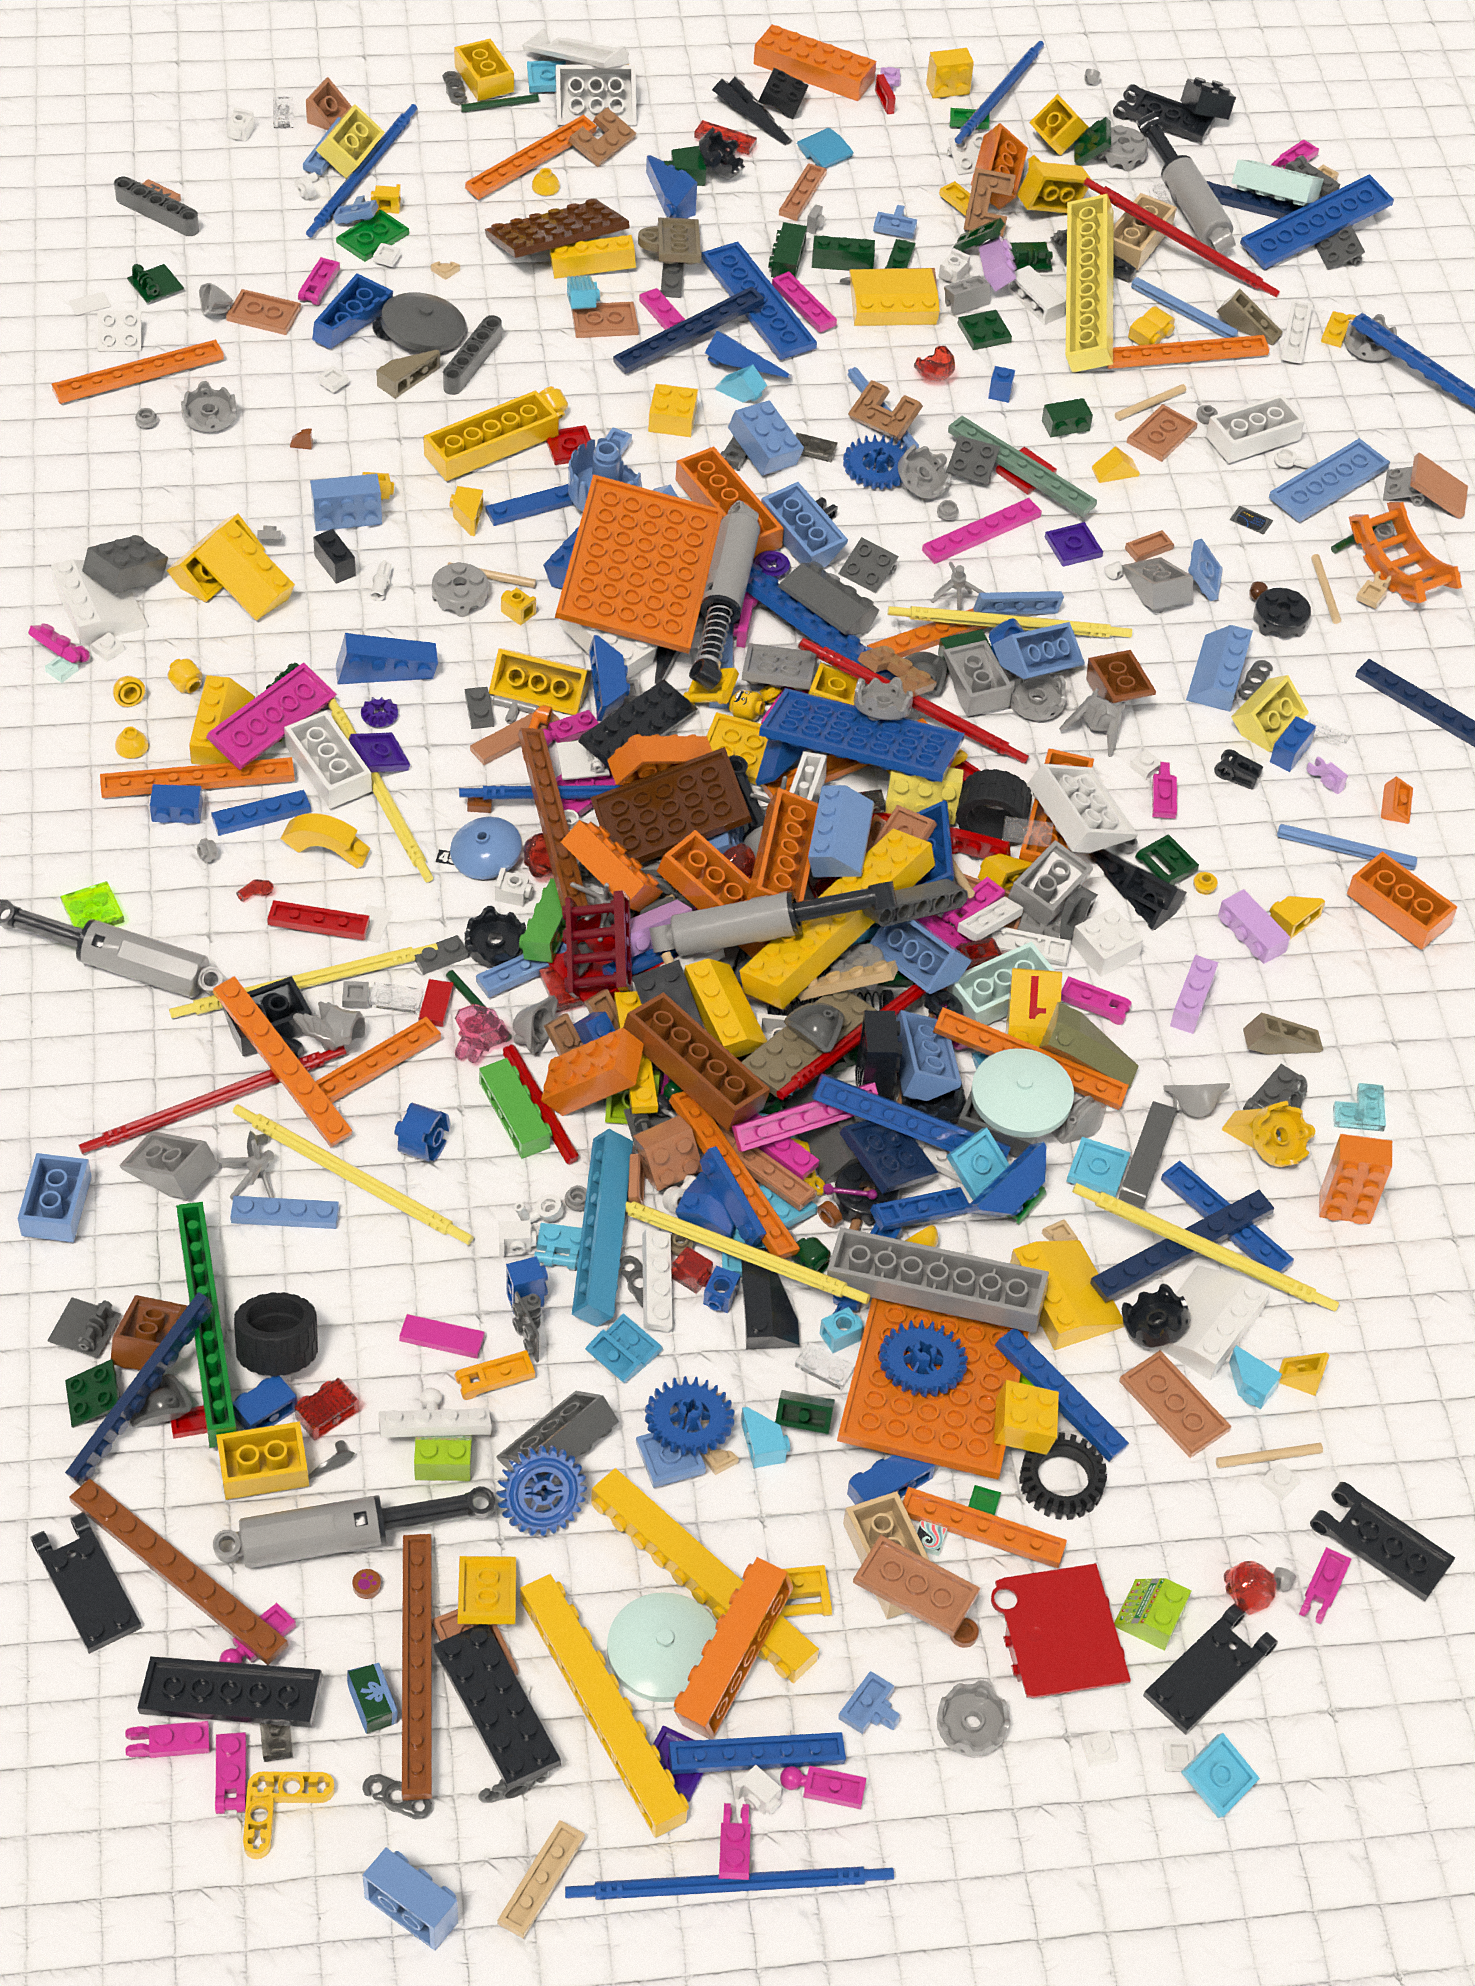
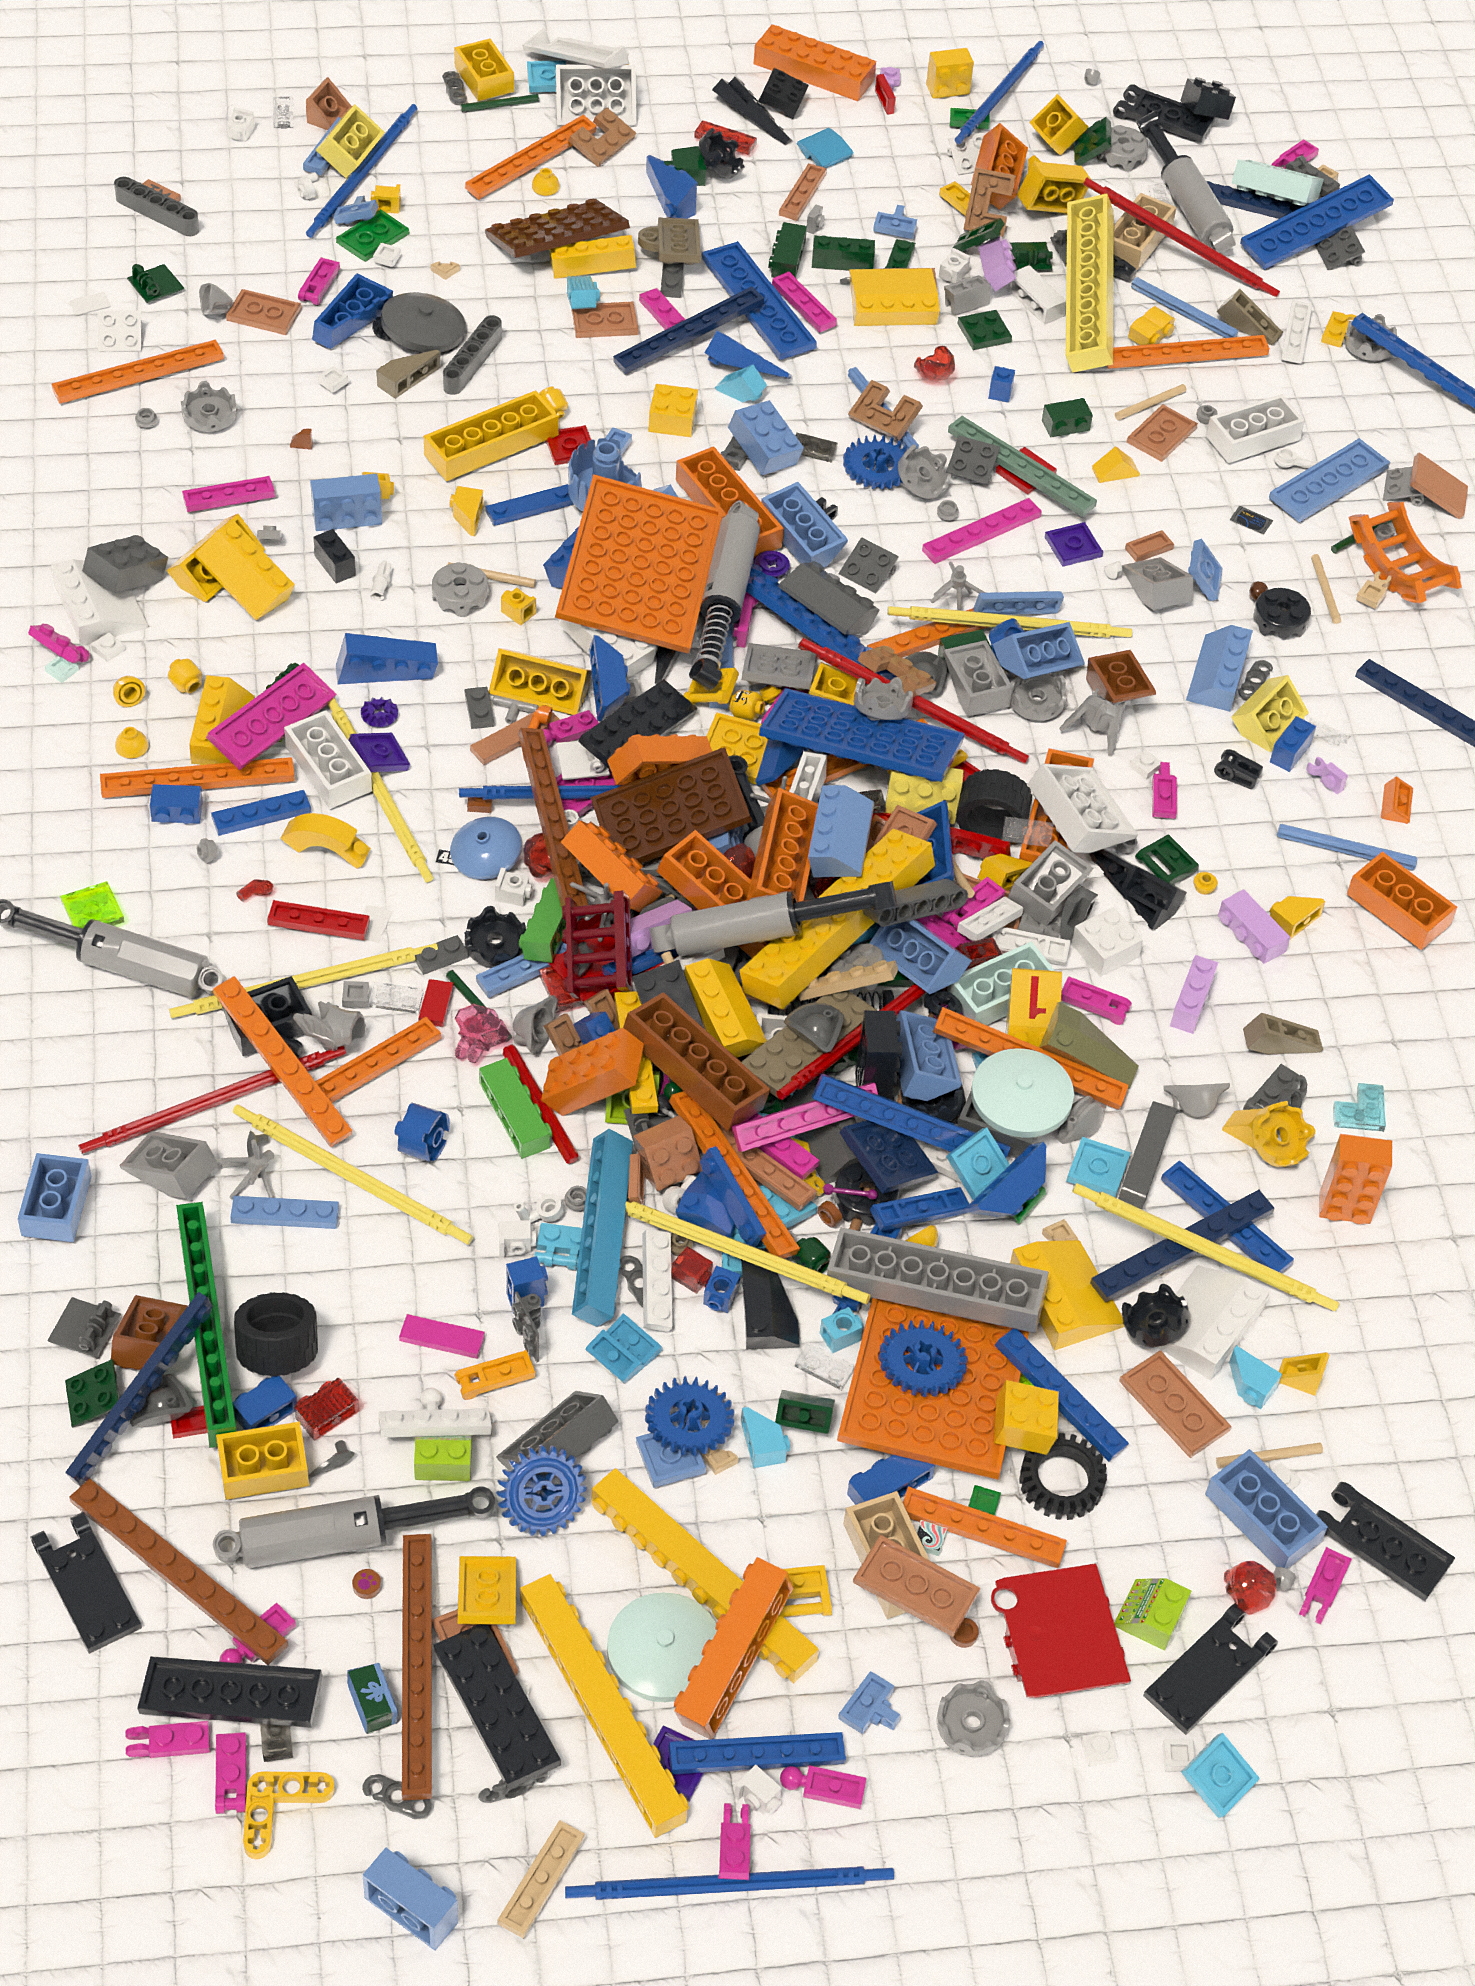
(228, 493): none -> dark pink plate
(1266, 1510): none -> medium blue brick

